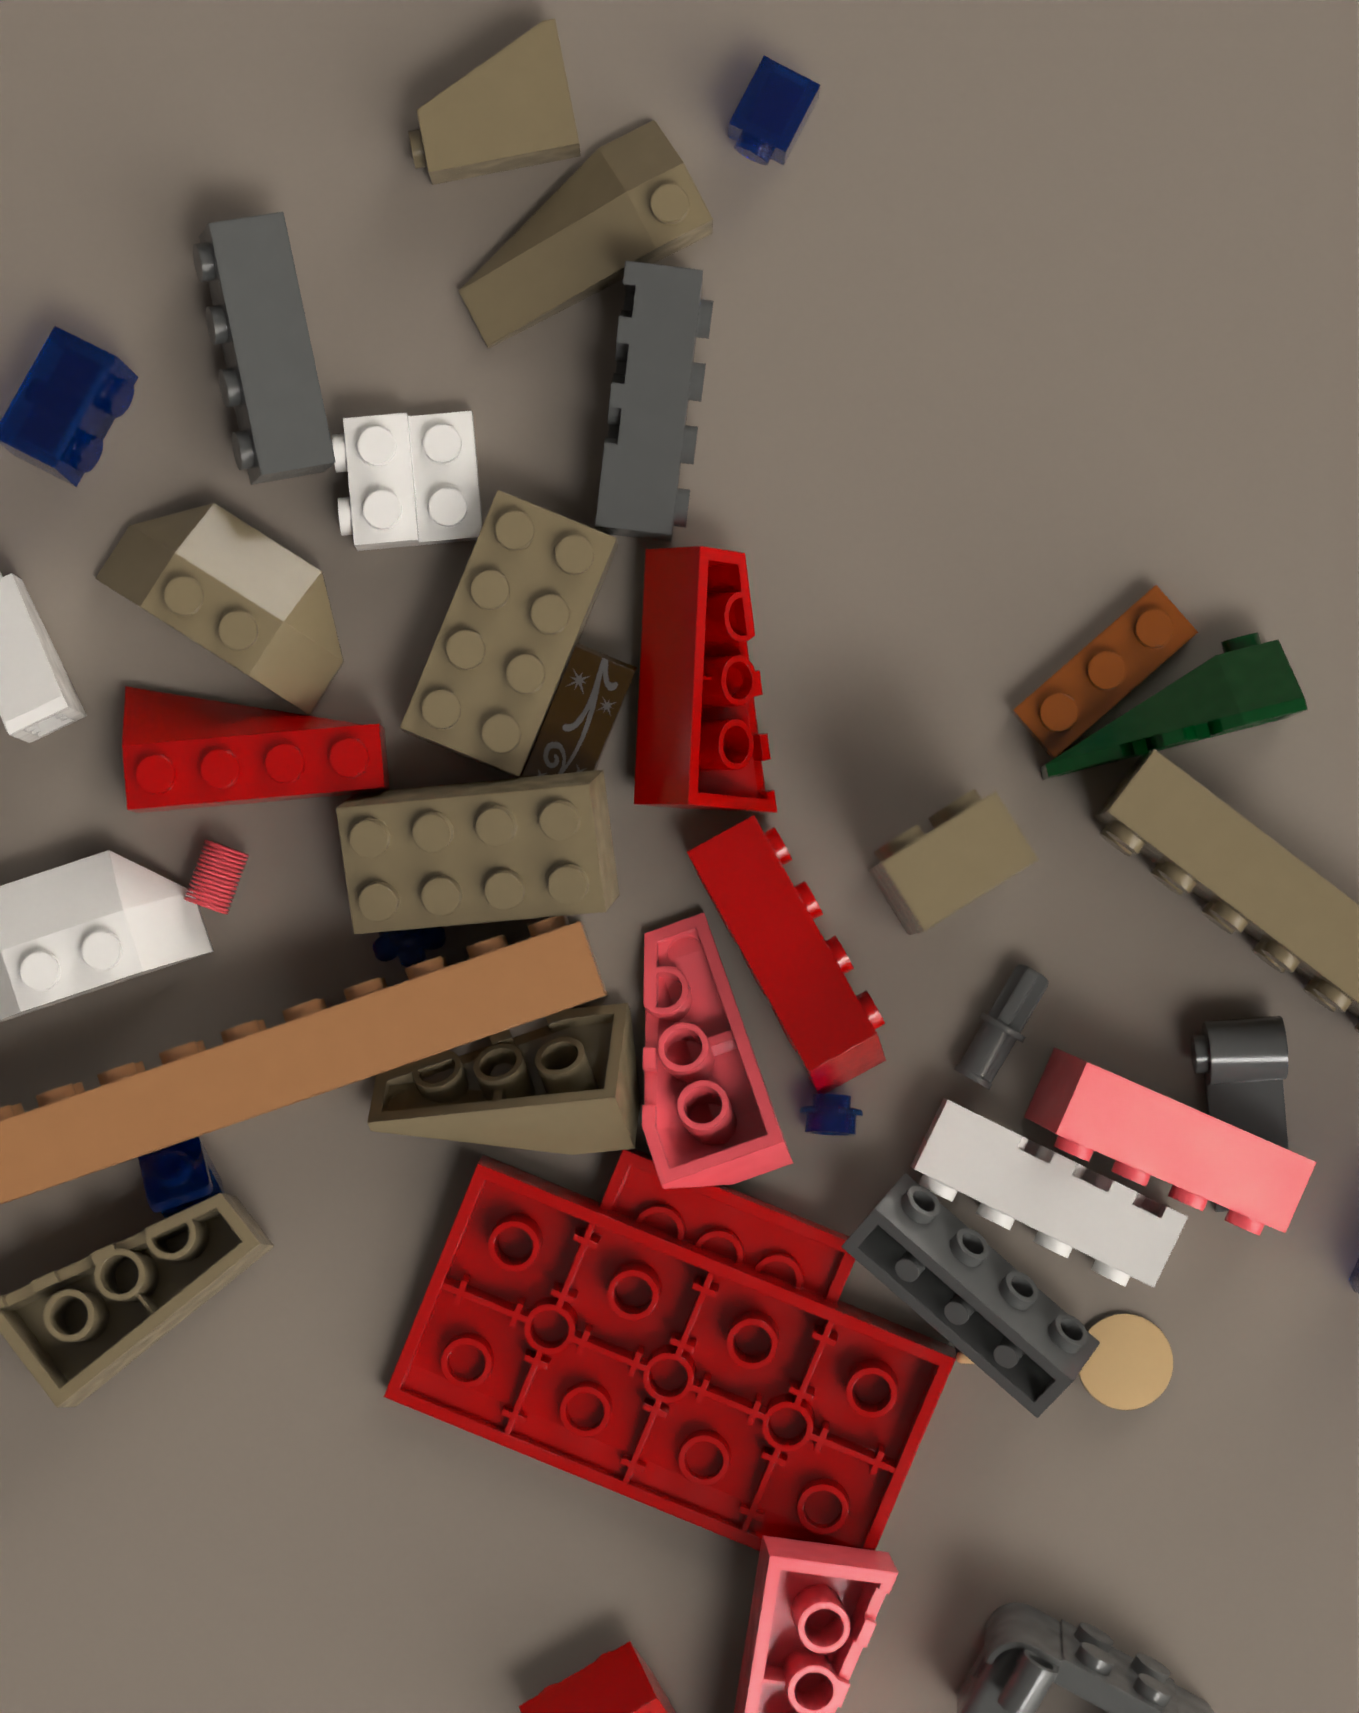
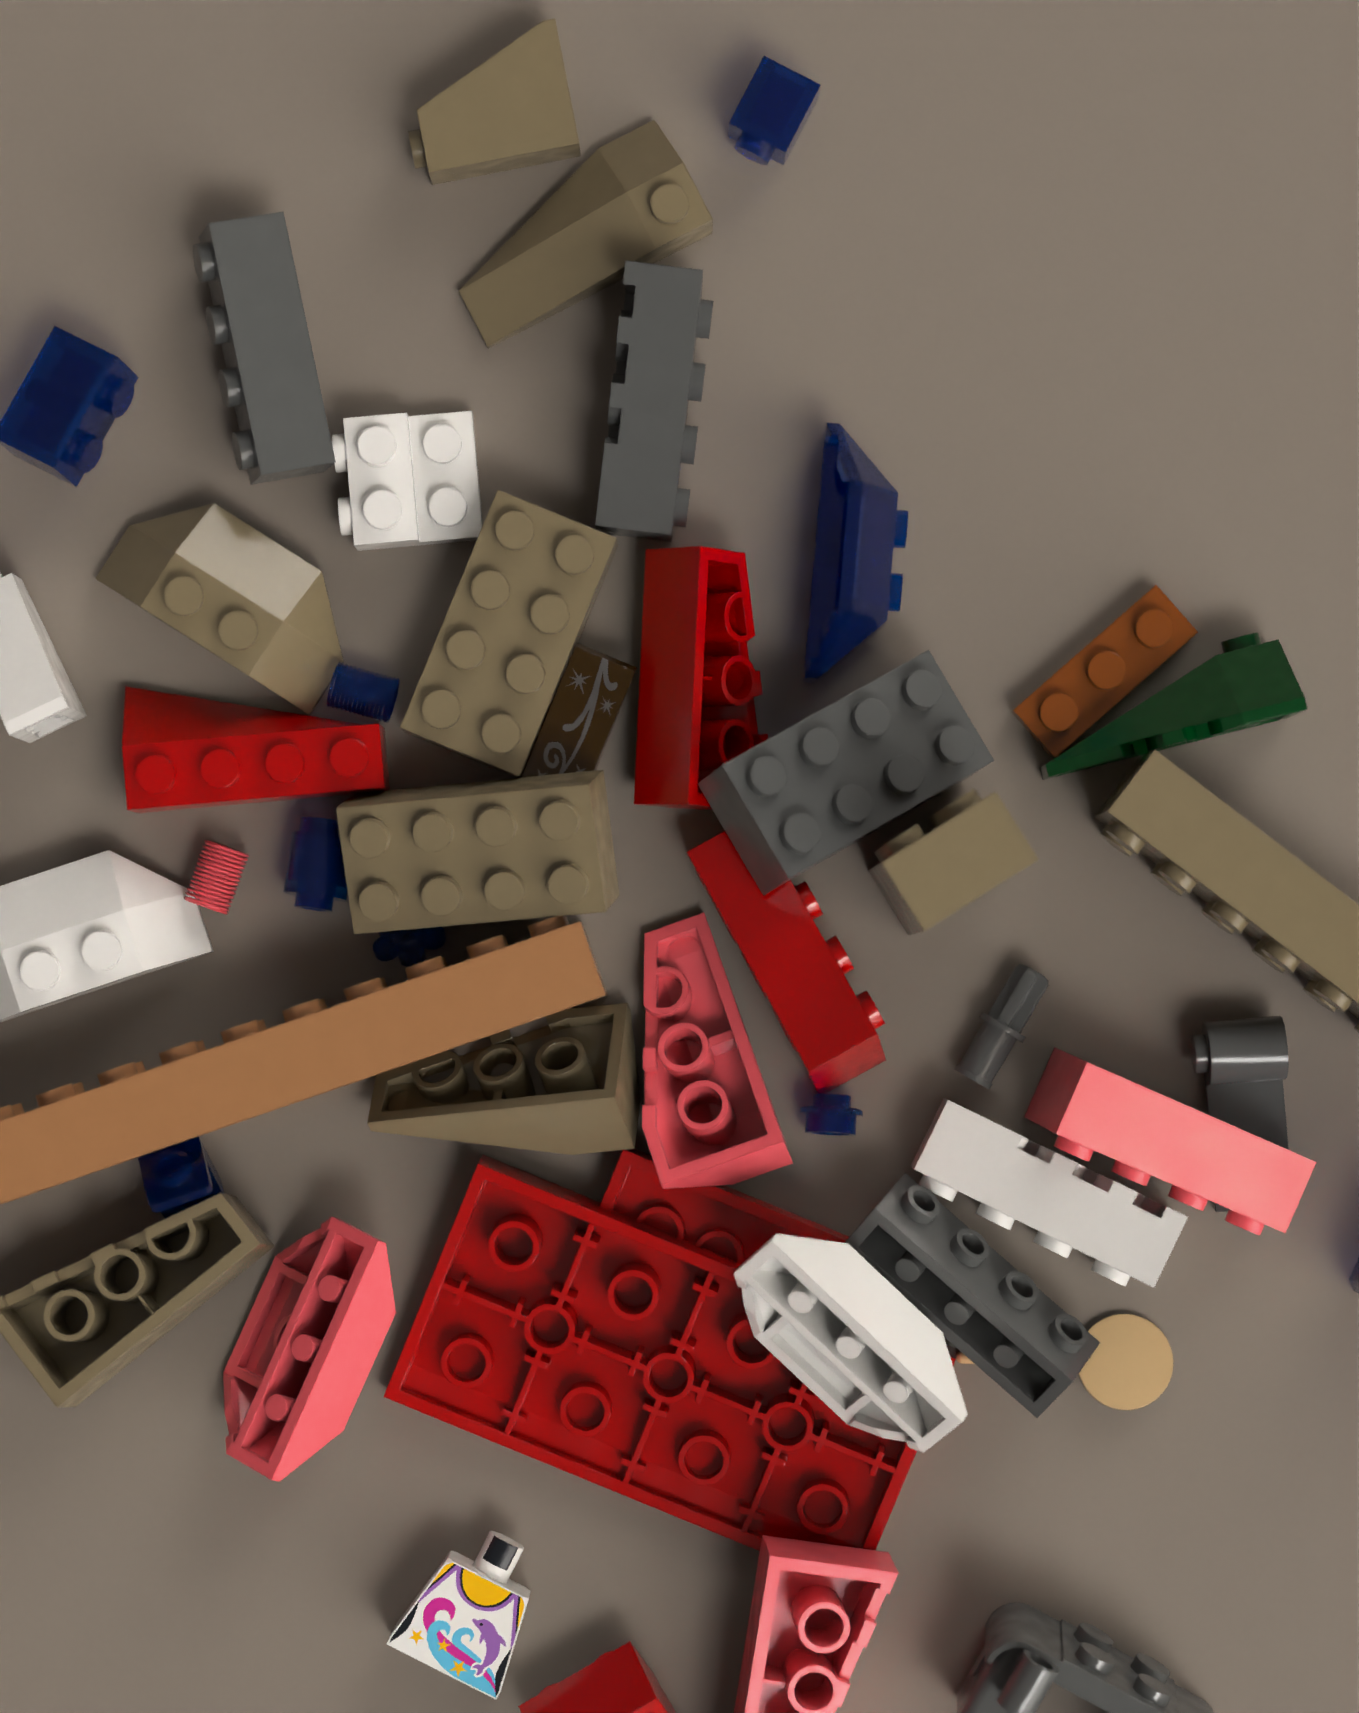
(307, 1347): none -> coral wedge
(316, 865): none -> clear blue brick
(363, 687): none -> clear blue piece
(468, 1616): none -> torso
(845, 772): none -> dark grey brick
(851, 555): none -> clear blue wedge
(852, 1339): none -> white wedge

